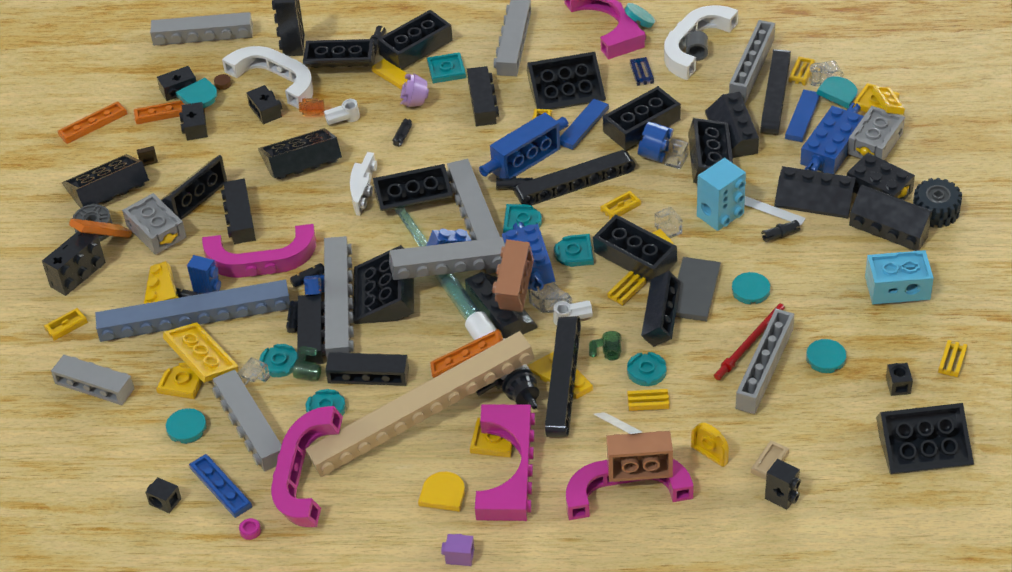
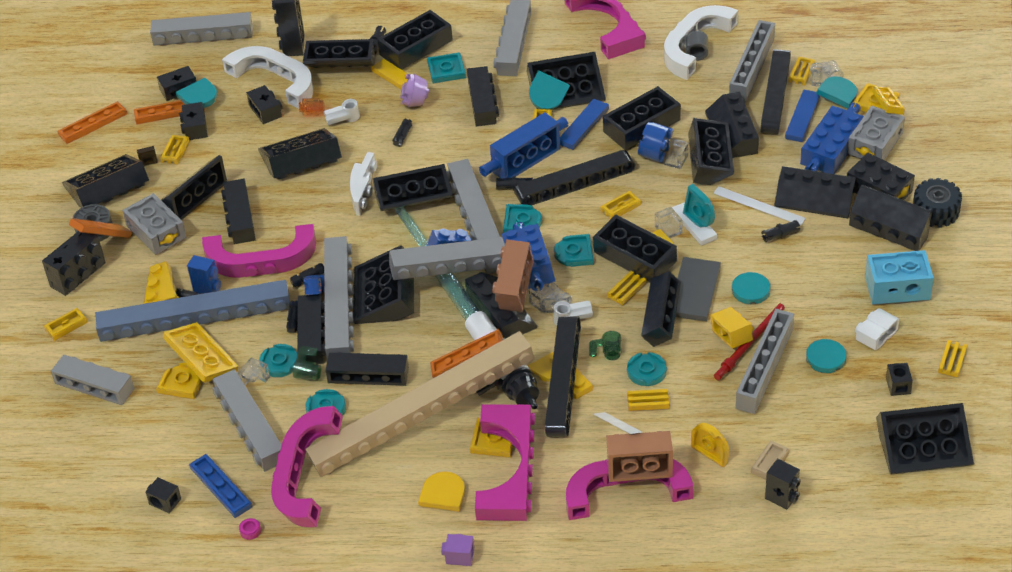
(178, 149): none -> yellow tile
(186, 425): teal tile -> none
(222, 82): reddish brown tile -> none
(547, 91): none -> teal tile
(638, 13): teal tile -> none
(643, 79): clear blue tile -> none
(698, 207): none -> teal tile
(701, 234): none -> white tile
(721, 194): medium azure piece -> none
(731, 327): none -> yellow brick
(876, 328): none -> white brick

